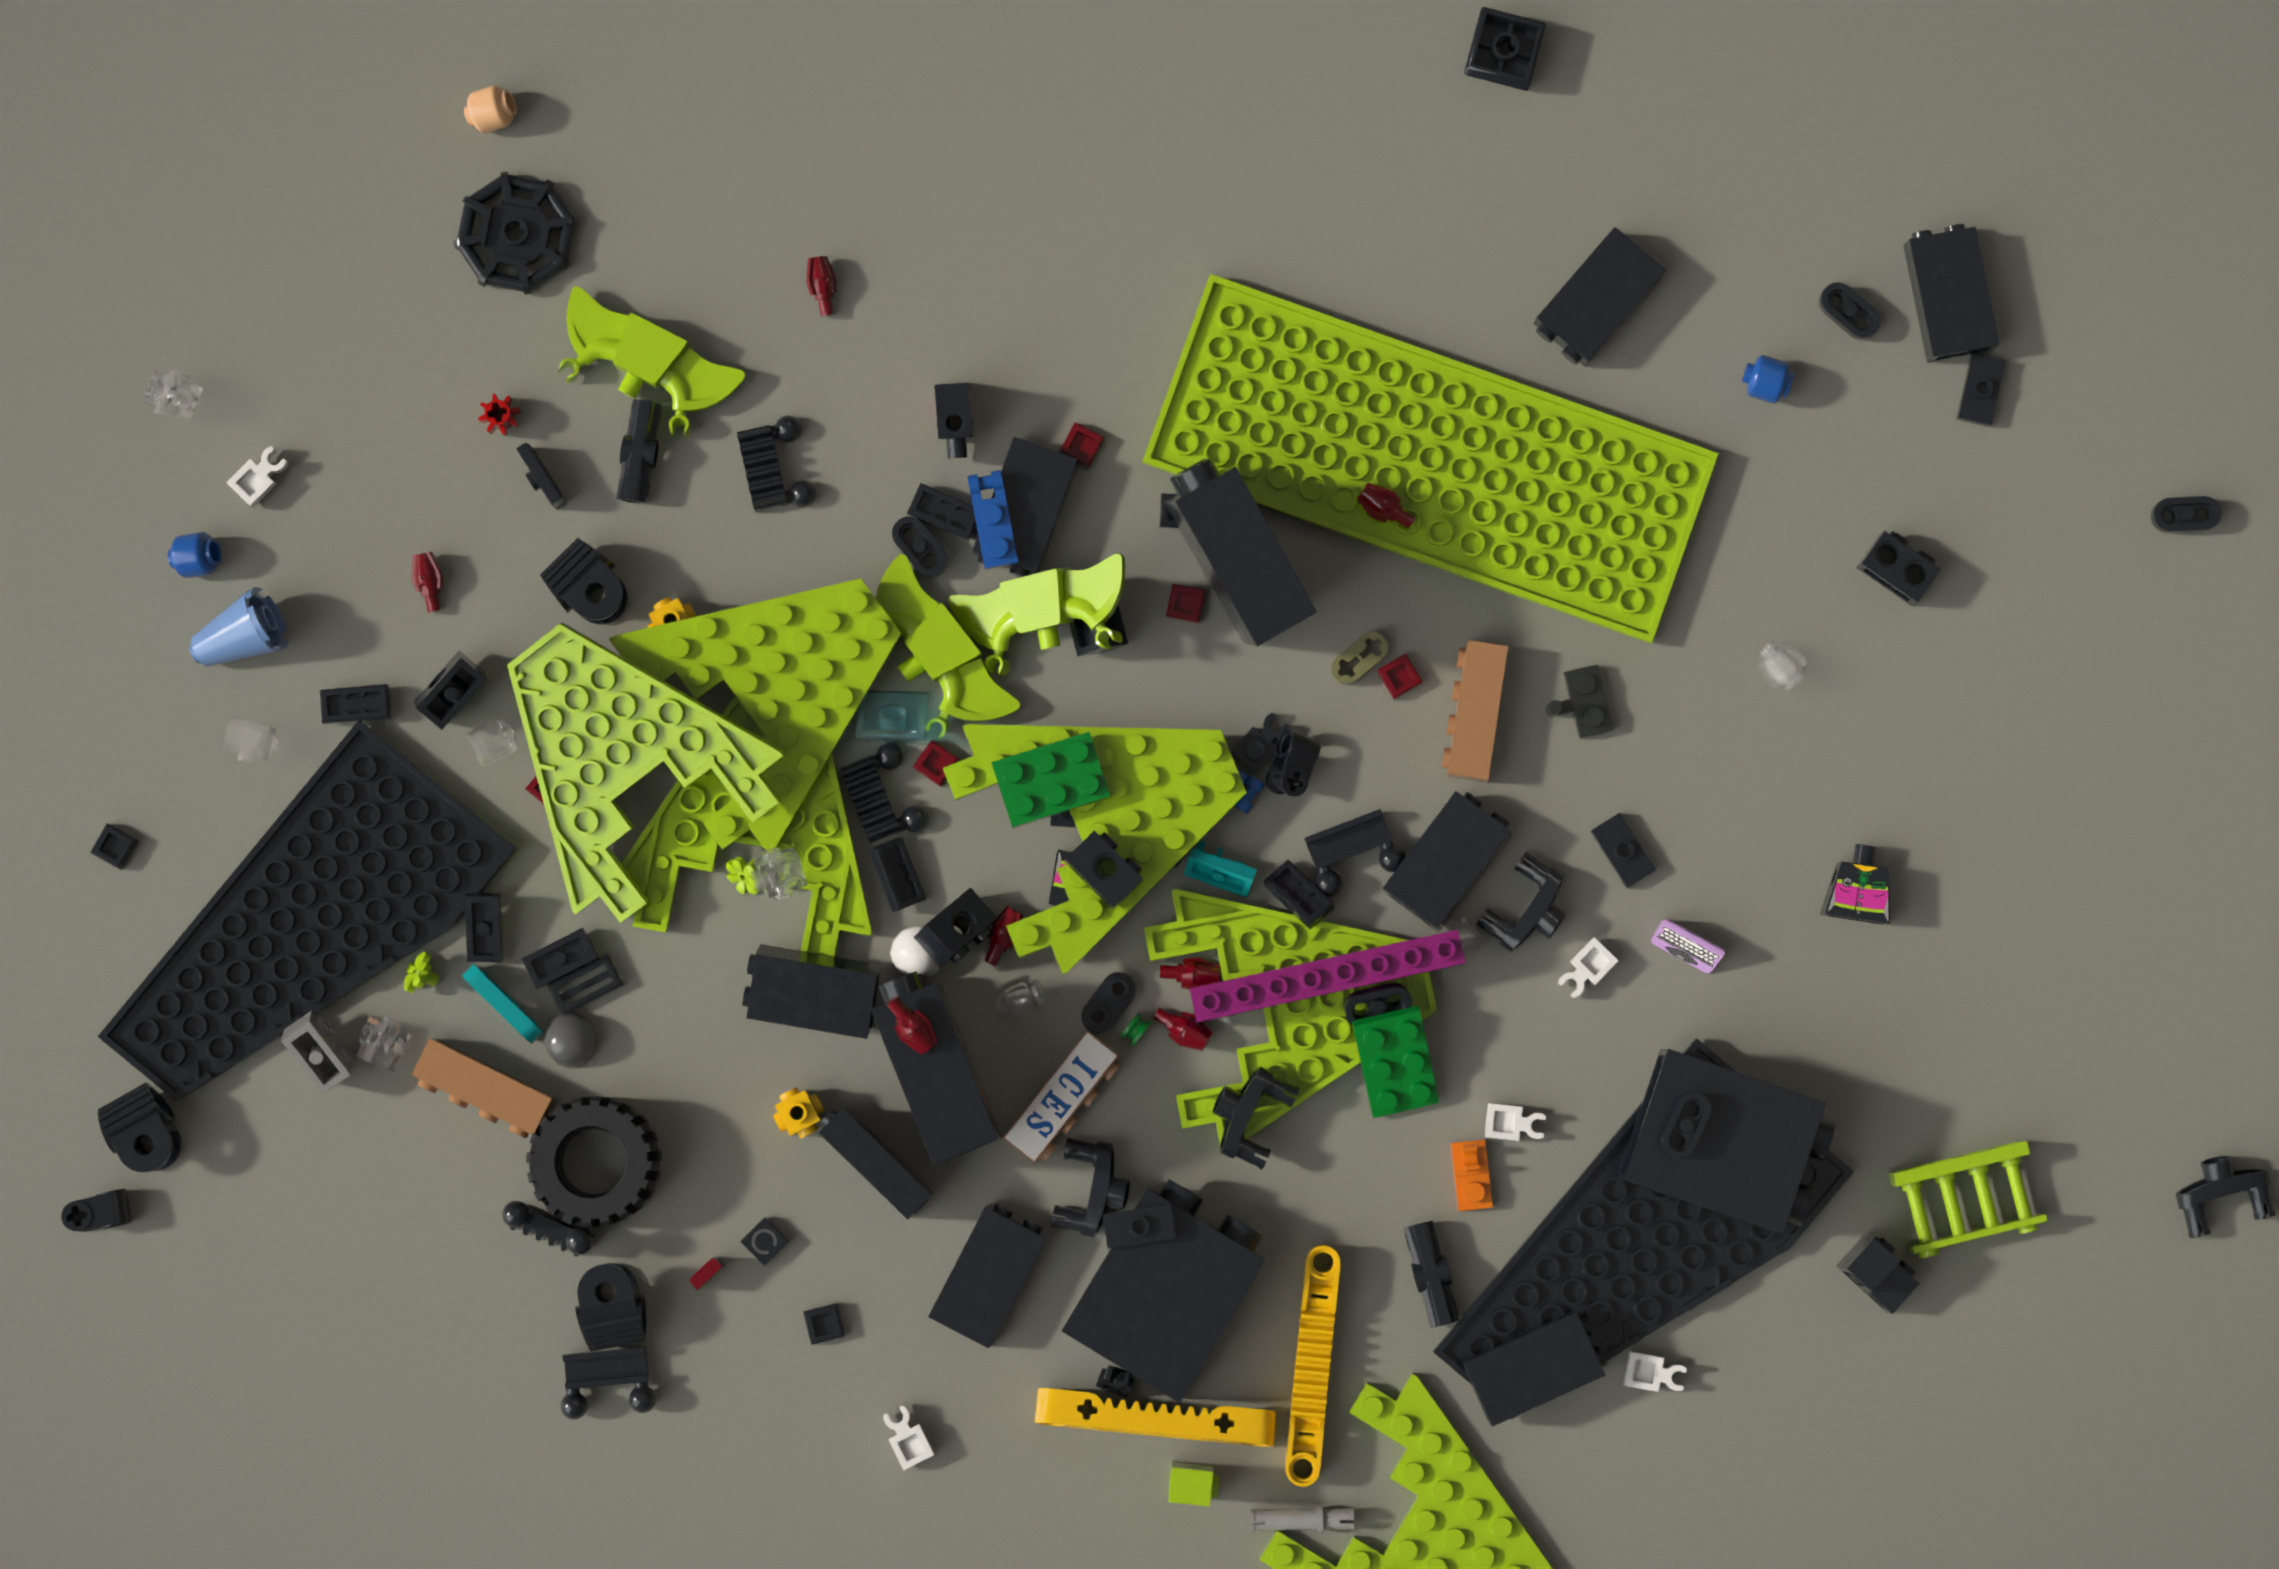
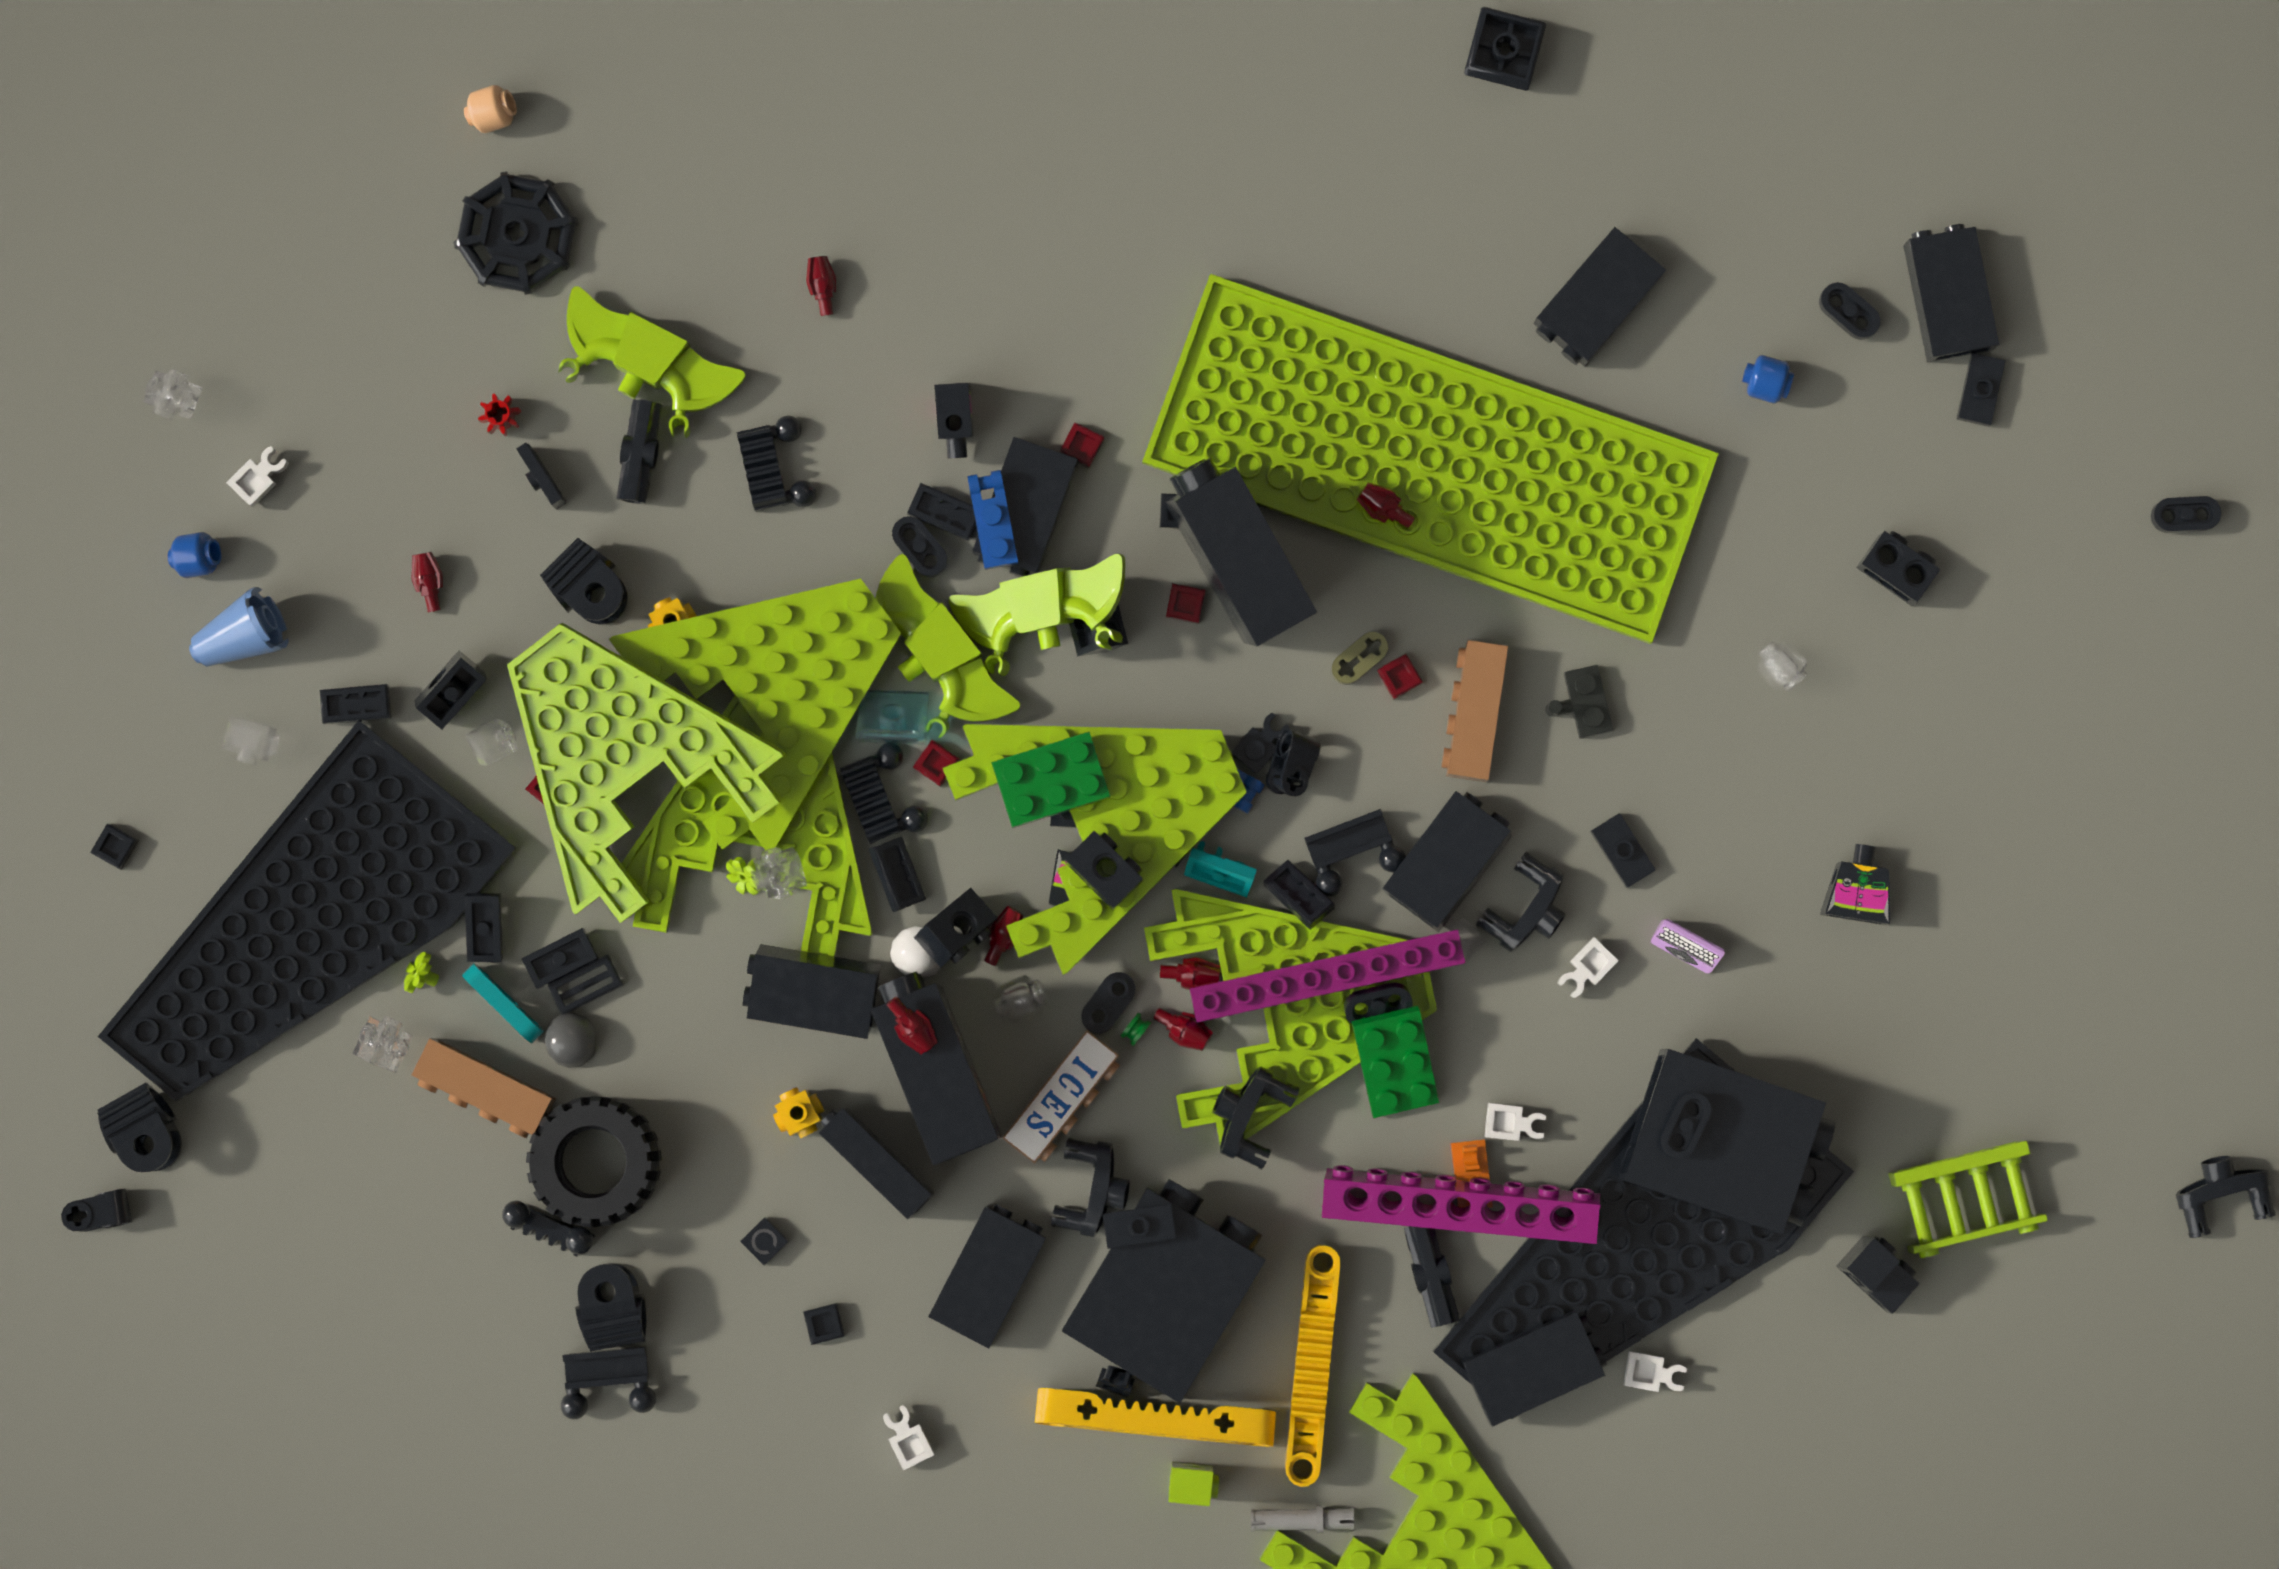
(317, 1051): light grey brick -> none
(706, 1273): dark red tile -> none
(1443, 1214): none -> magenta brick

